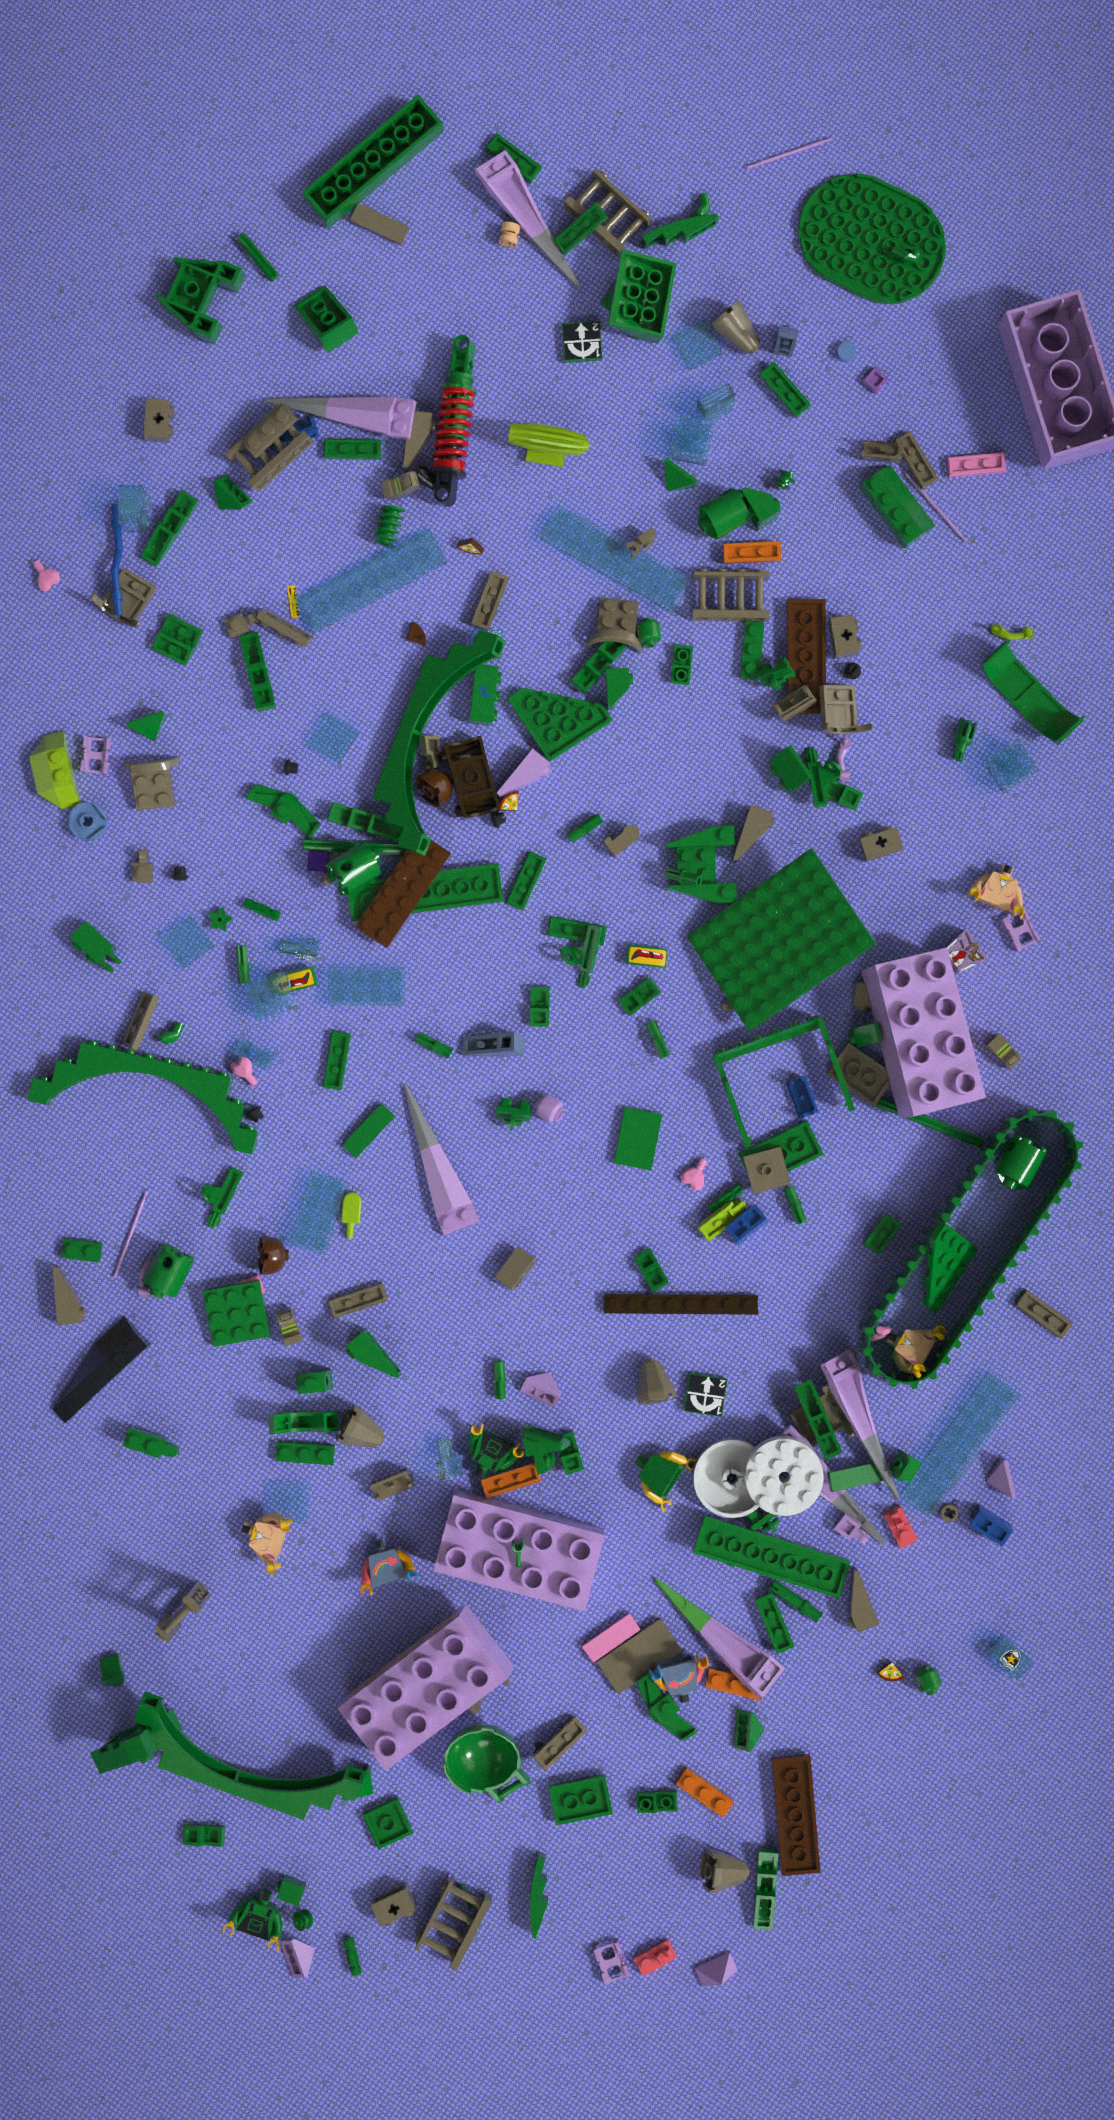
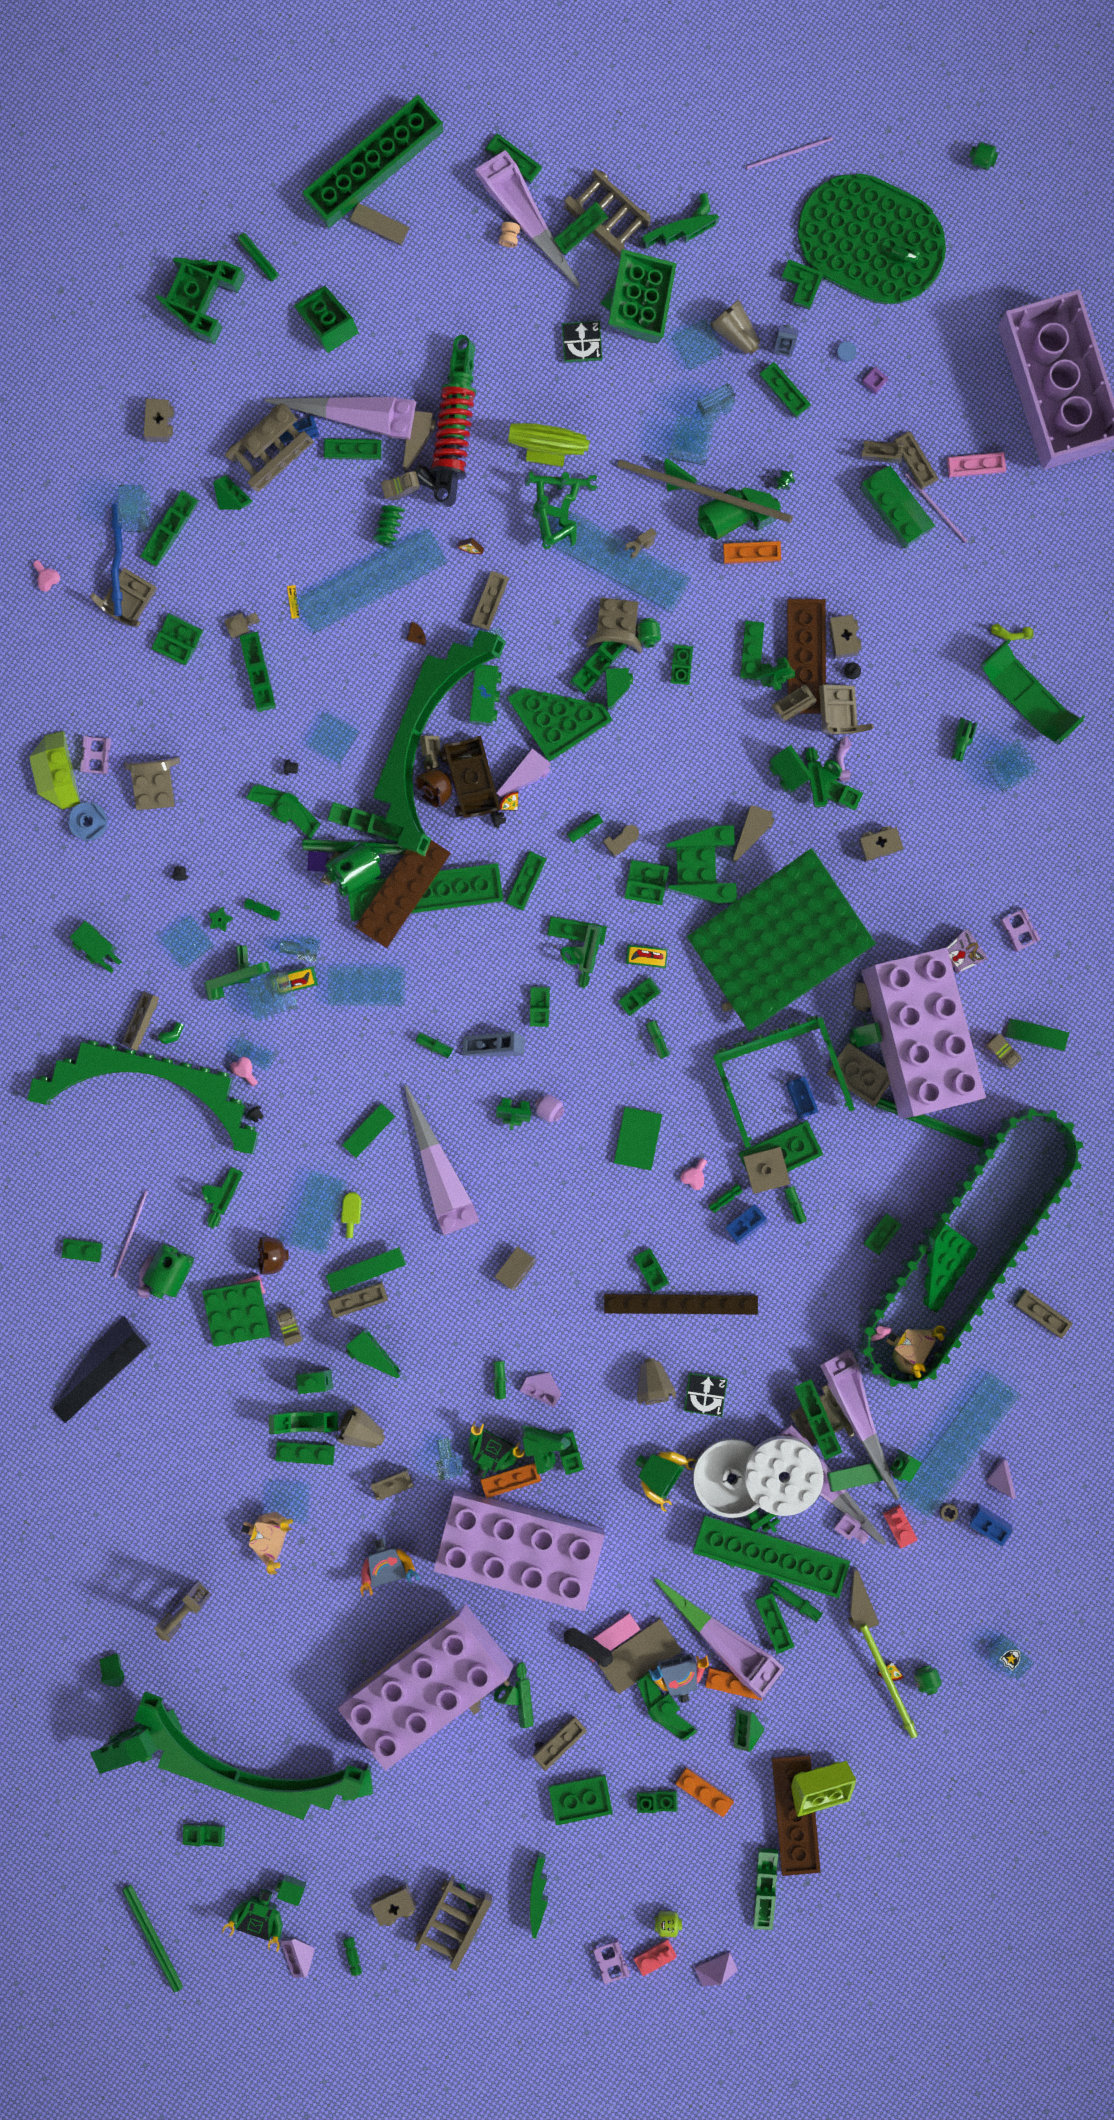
(68, 1304): dark tan slope -> none
(143, 871): dark tan plate -> none
(149, 725): green slope -> none
(149, 1443): green hinge -> none
(152, 1938): none -> green axle
(215, 986): none -> green beam
(284, 628): dark tan plate -> none
(302, 1920): green wheel -> none
(337, 1060): green tile -> none
(366, 1270): none -> green slope
(388, 1823): green tile -> none
(484, 1760): green windscreen -> none
(518, 1549): green hand -> none
(520, 1696): none -> green piece
(542, 508): none -> green piece
(588, 1645): none -> black piece
(646, 882): none -> green slope
(668, 1924): none -> lime head
(683, 876): green axle -> none
(705, 491): none -> dark tan piece
(717, 1221): lime hinge -> none
(722, 1871): dark tan cone -> none
(739, 613): dark tan fence -> none
(807, 281): none -> green plate
(822, 1788): none -> lime slope
(908, 1723): none -> lime bar
(983, 156): none -> green head
(999, 891): light nougat torso -> none
(1019, 1163): green cylinder -> none
(1037, 1034): none -> green slope

